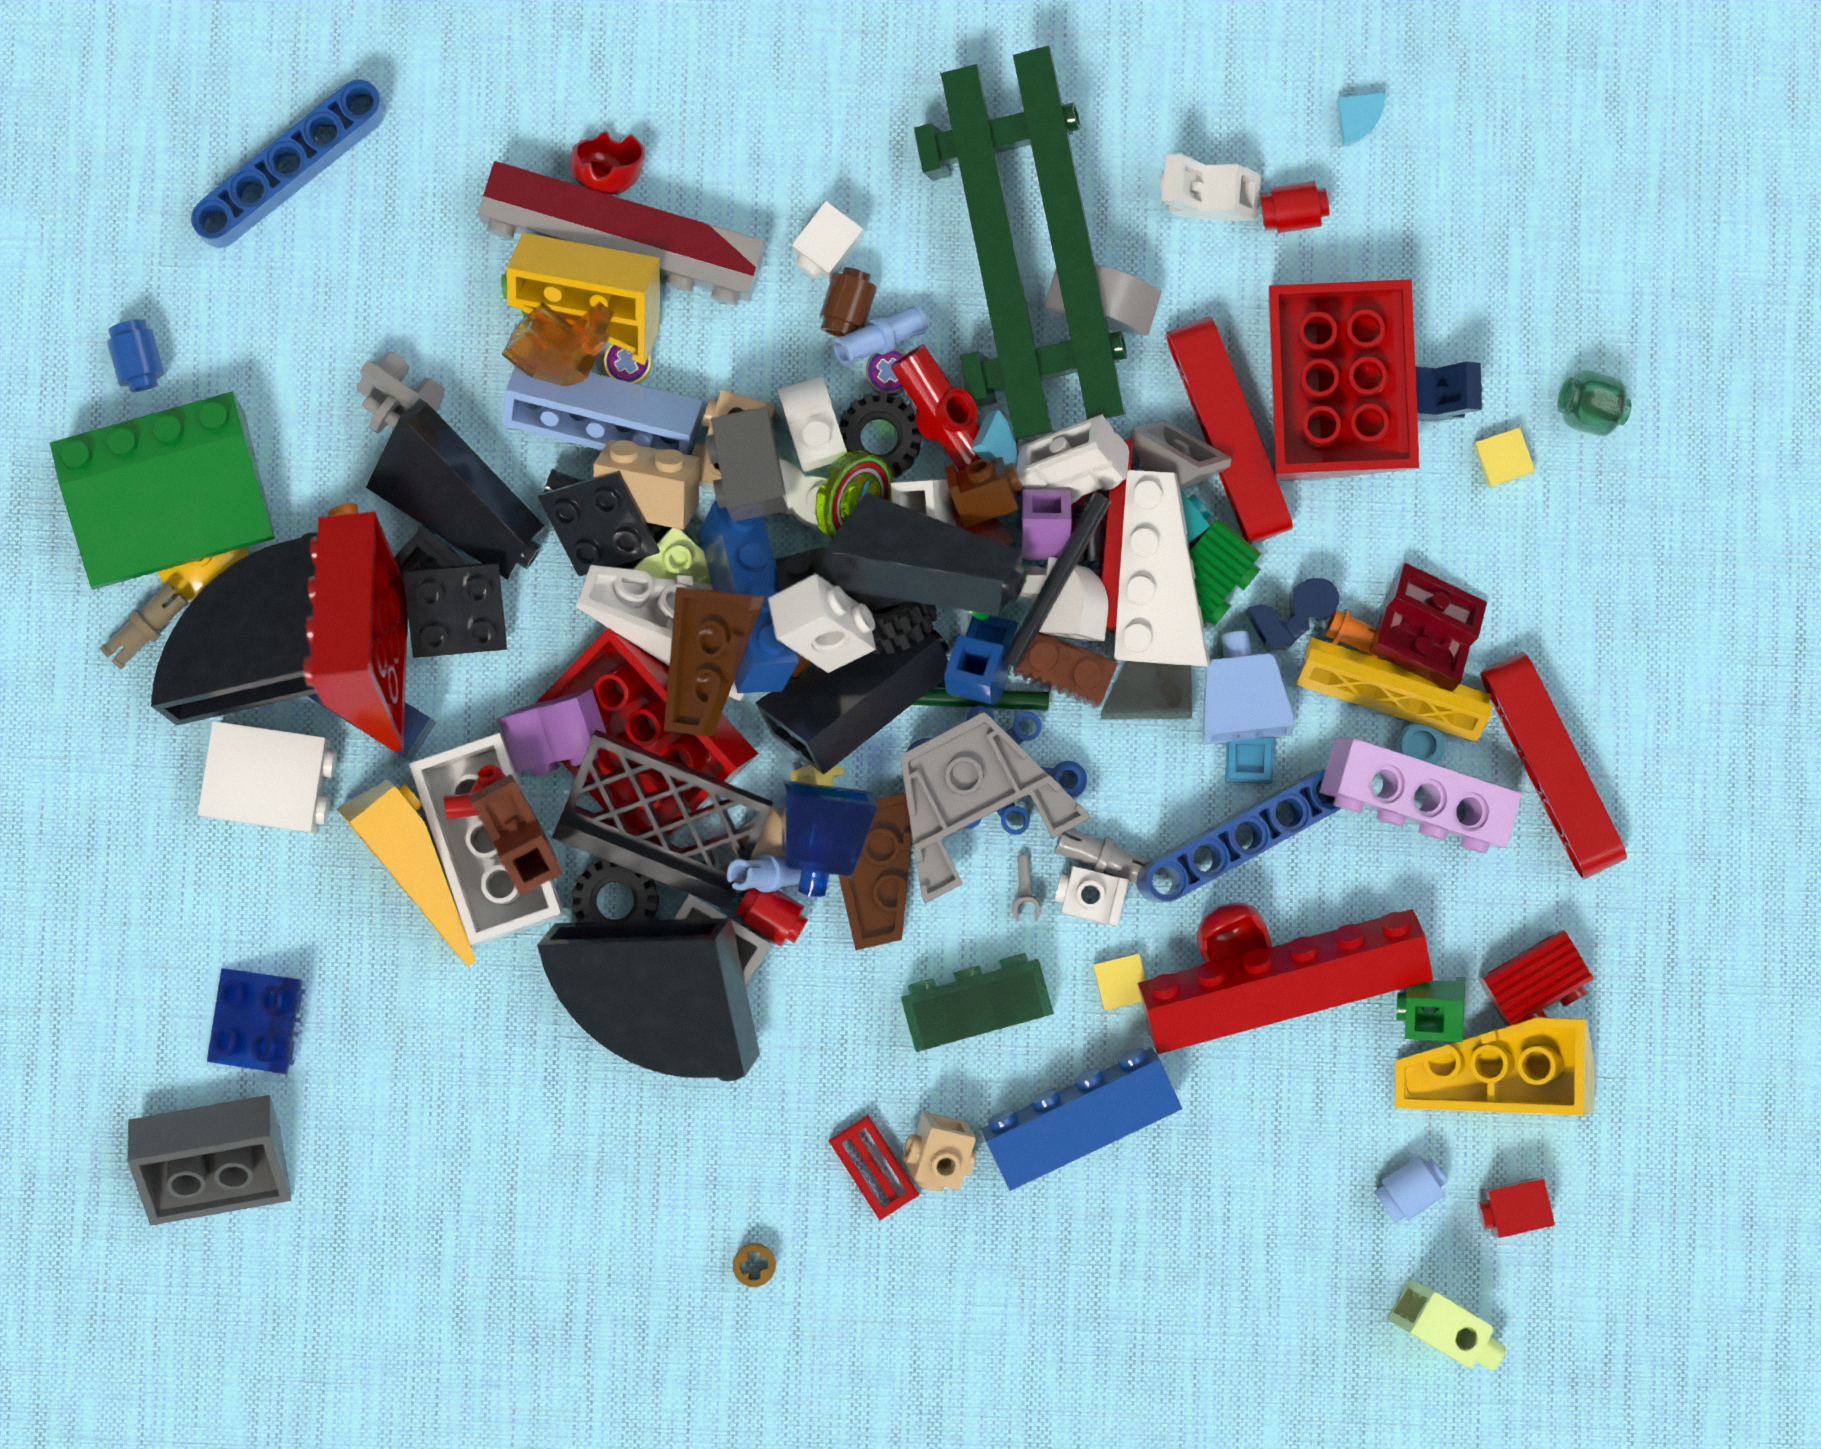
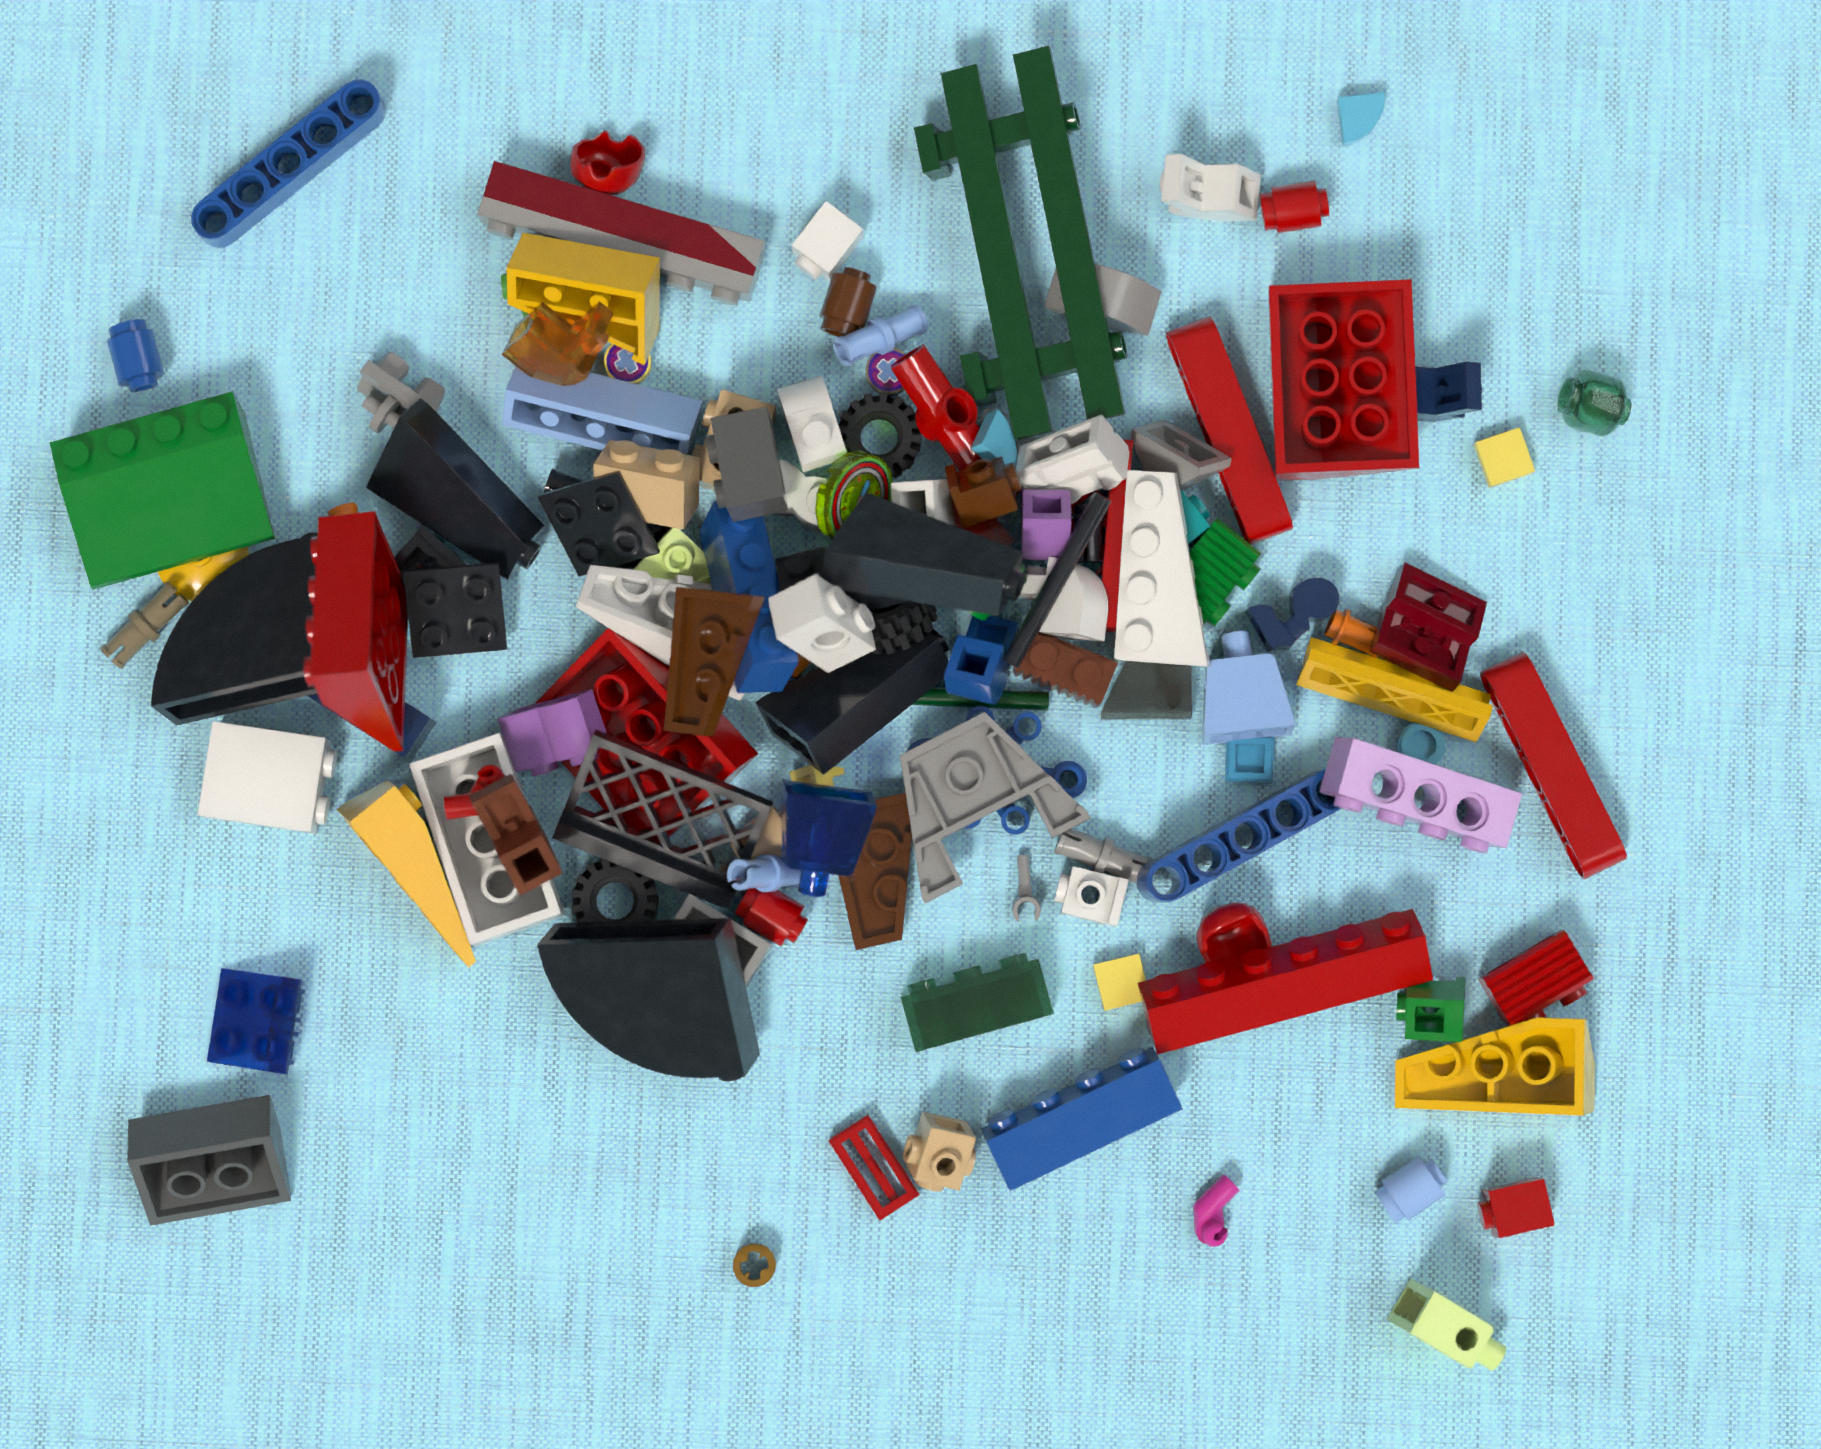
(1209, 1212): none -> dark pink arm

